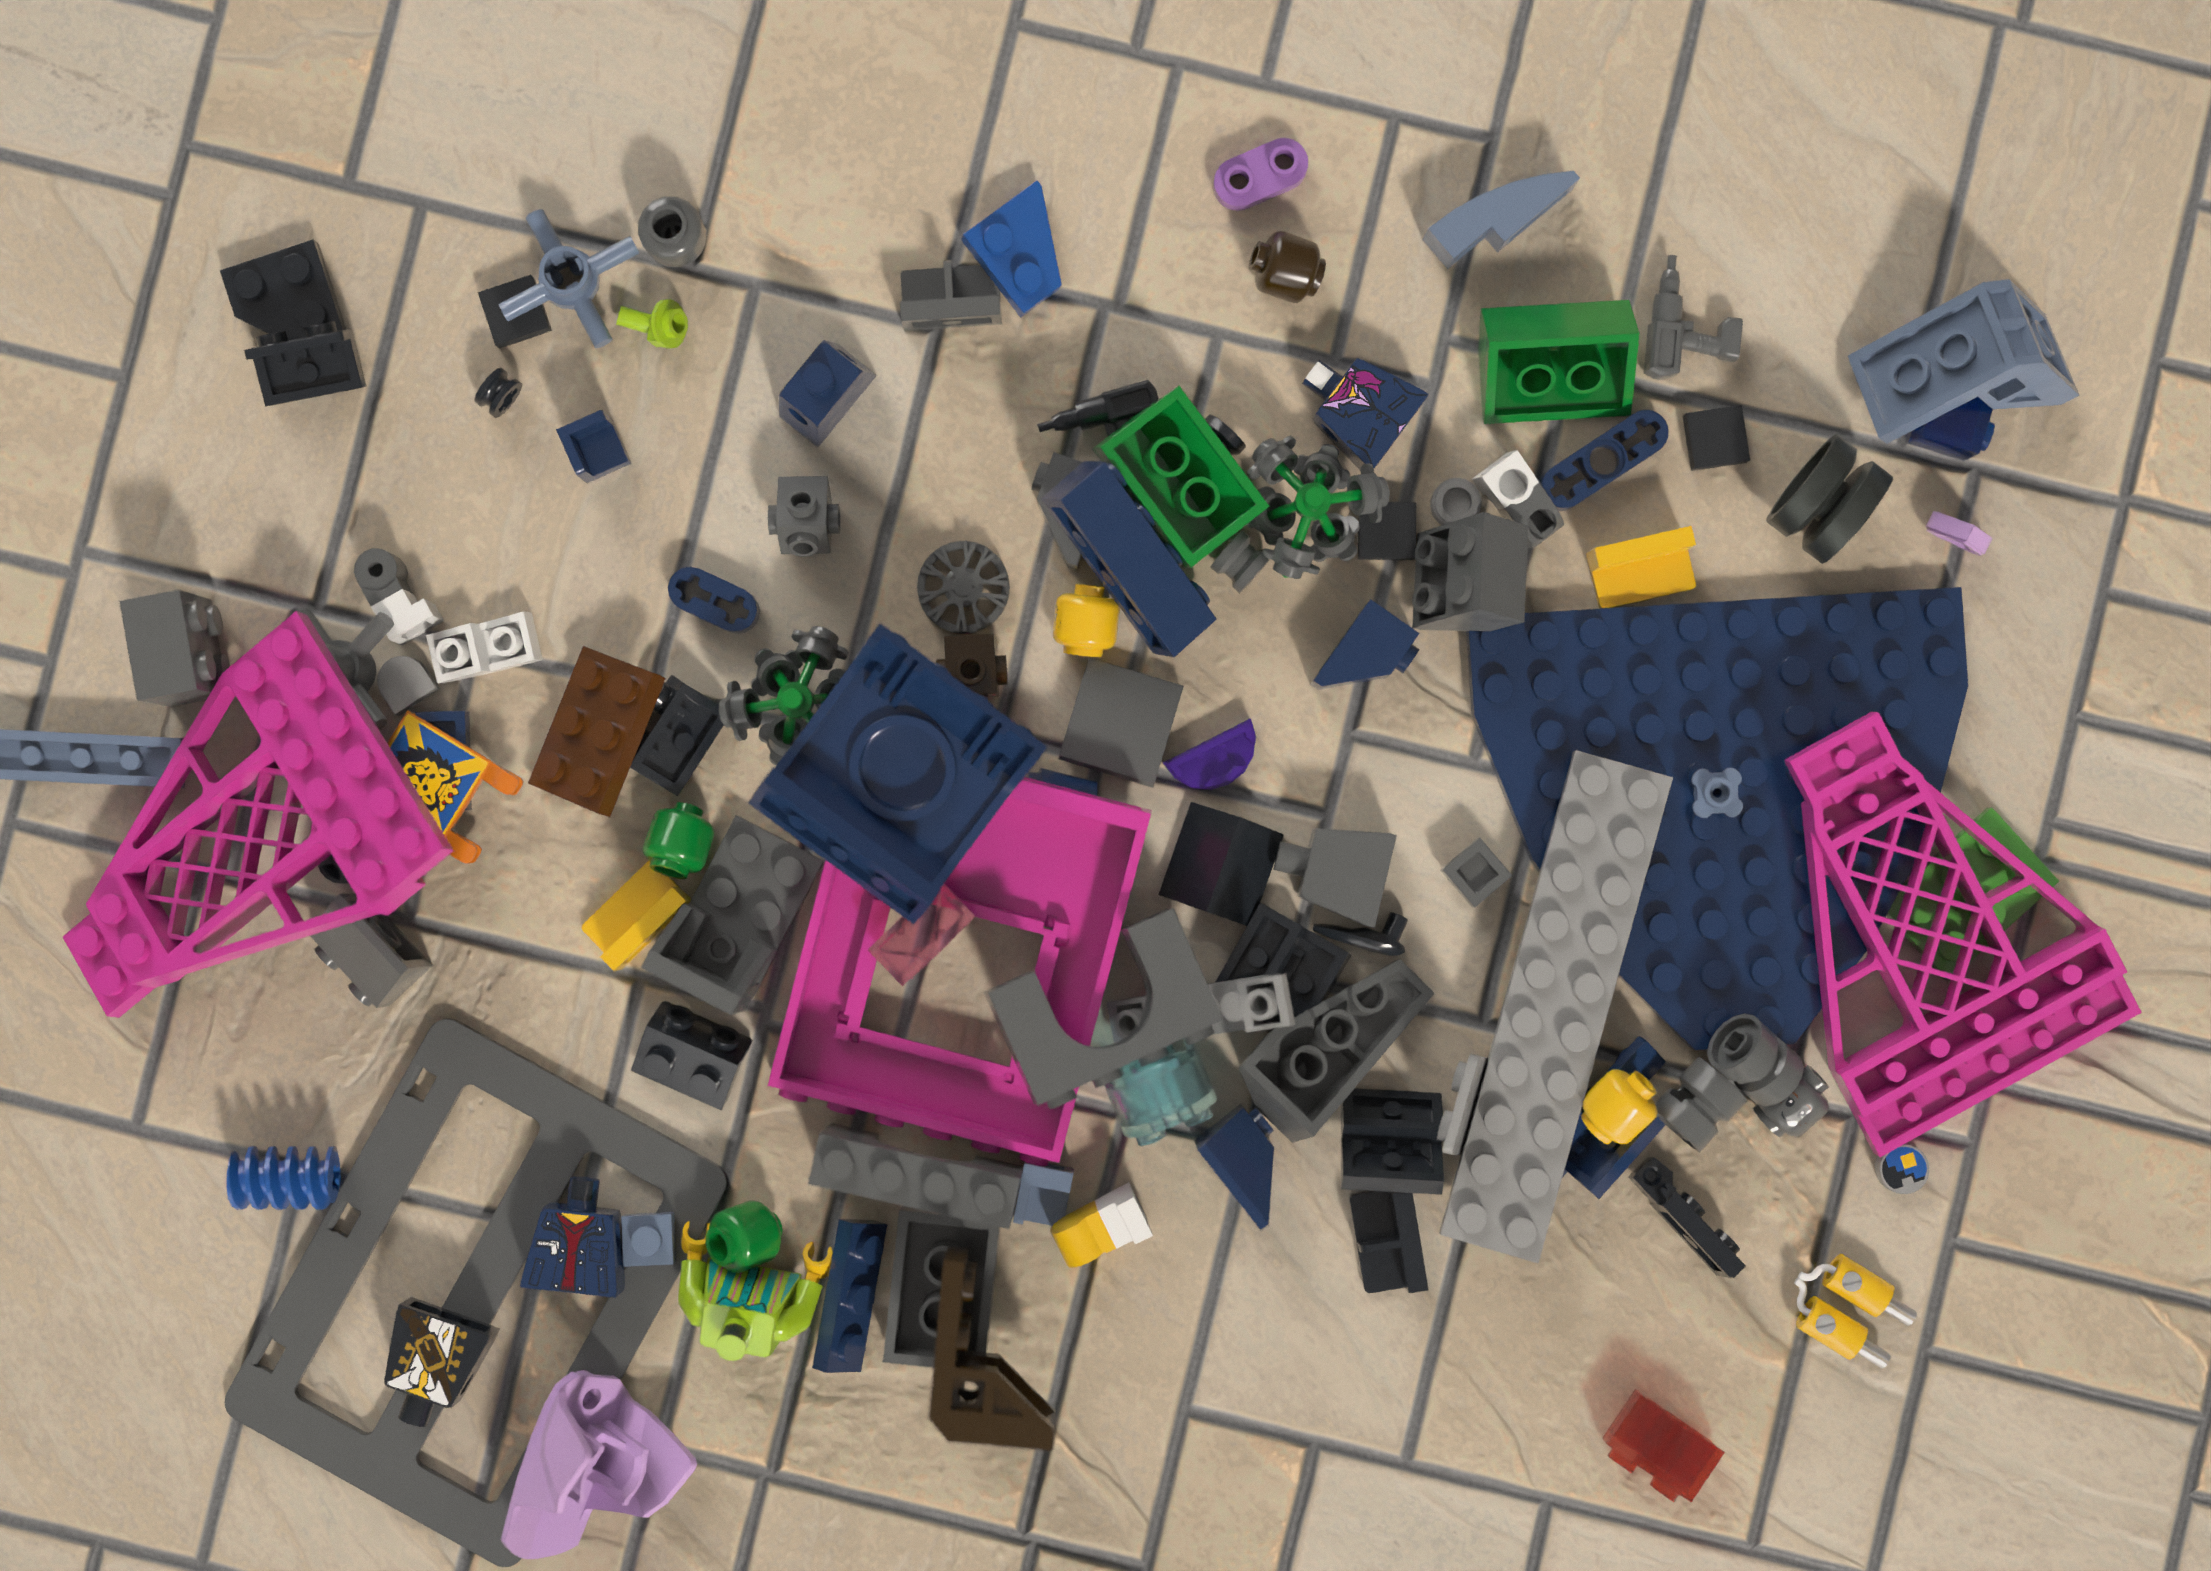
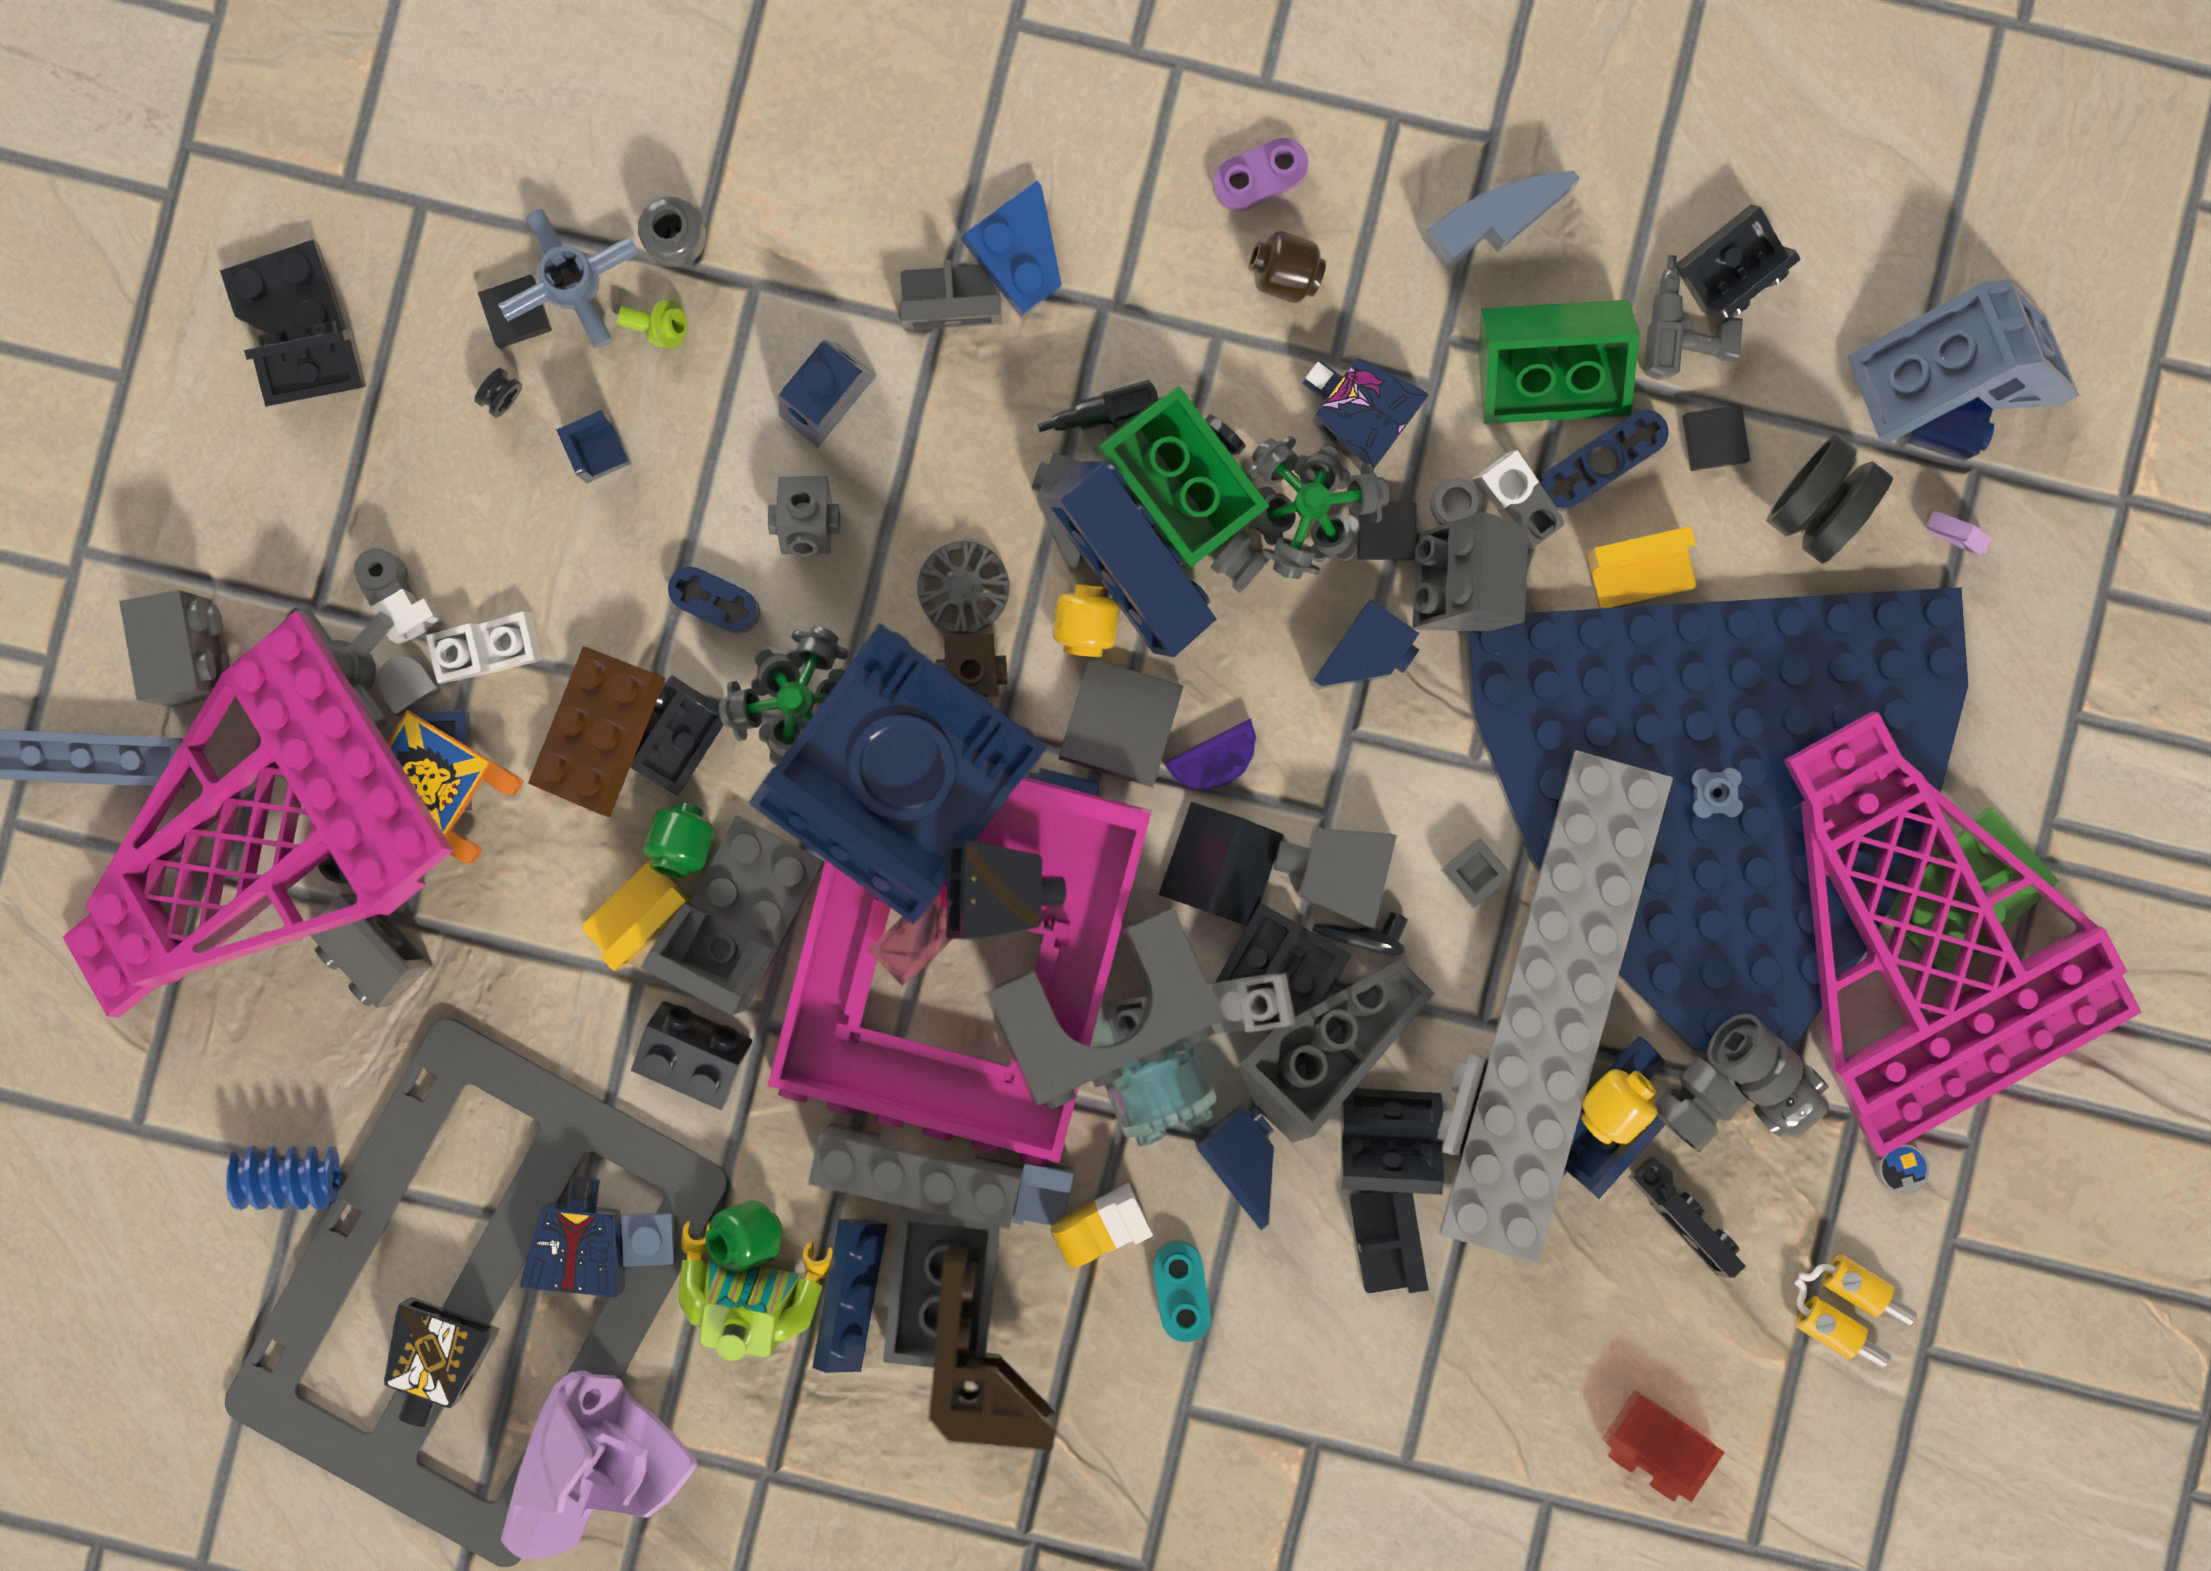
(996, 890): none -> black torso
(1182, 1291): none -> teal plate
(1736, 264): none -> black bracket

